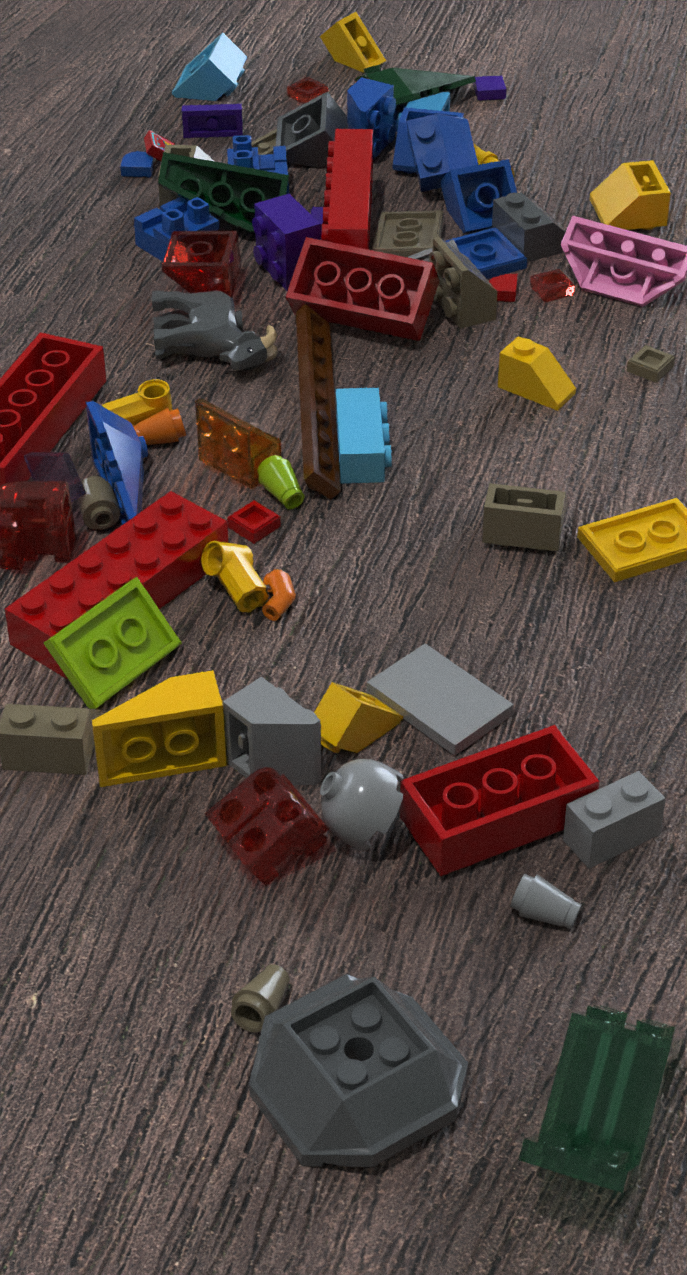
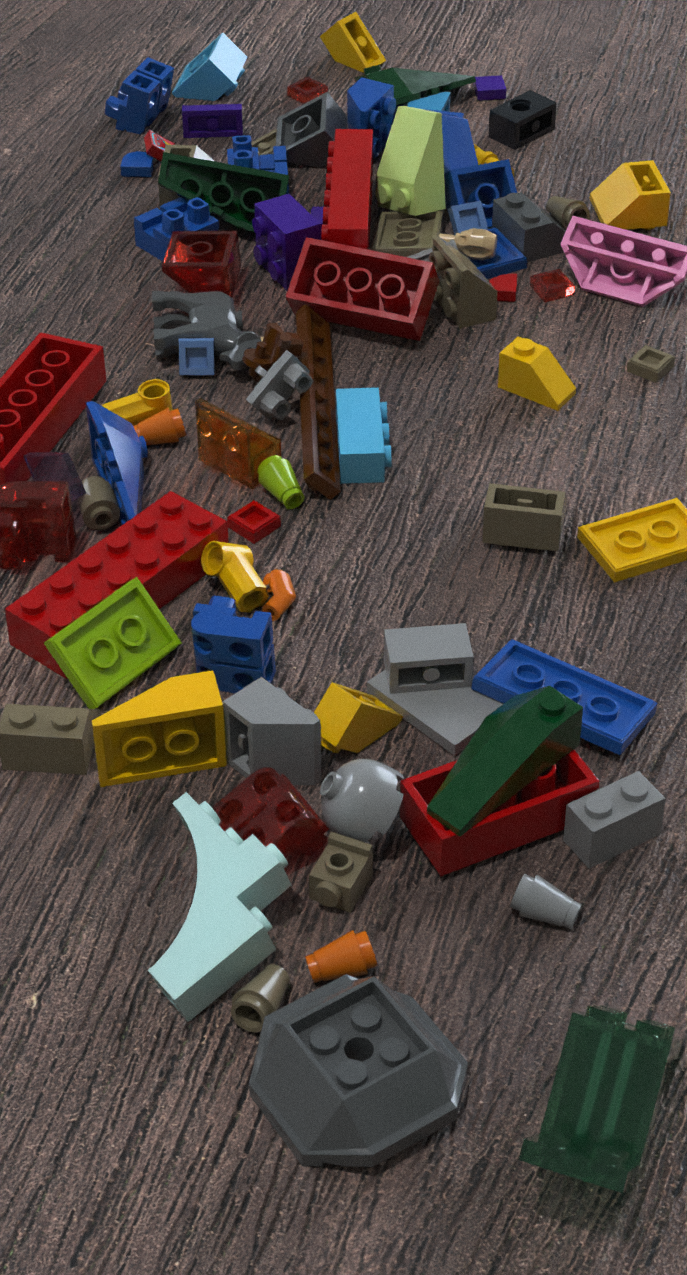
(141, 96): none -> blue hips
(196, 356): none -> medium blue tile
(225, 923): none -> light aqua arch
(231, 645): none -> blue hips
(271, 349): none -> reddish brown hips
(278, 384): none -> light grey hips
(341, 872): none -> dark tan brick
(347, 955): none -> orange cone
(412, 164): none -> yellowish green slope
(428, 658): none -> light grey brick
(467, 217): none -> medium blue tile
(474, 243): none -> tan piece
(506, 755): none -> dark green wedge
(522, 119): none -> black brick
(564, 208): none -> dark tan cone
(610, 712): none -> blue tile

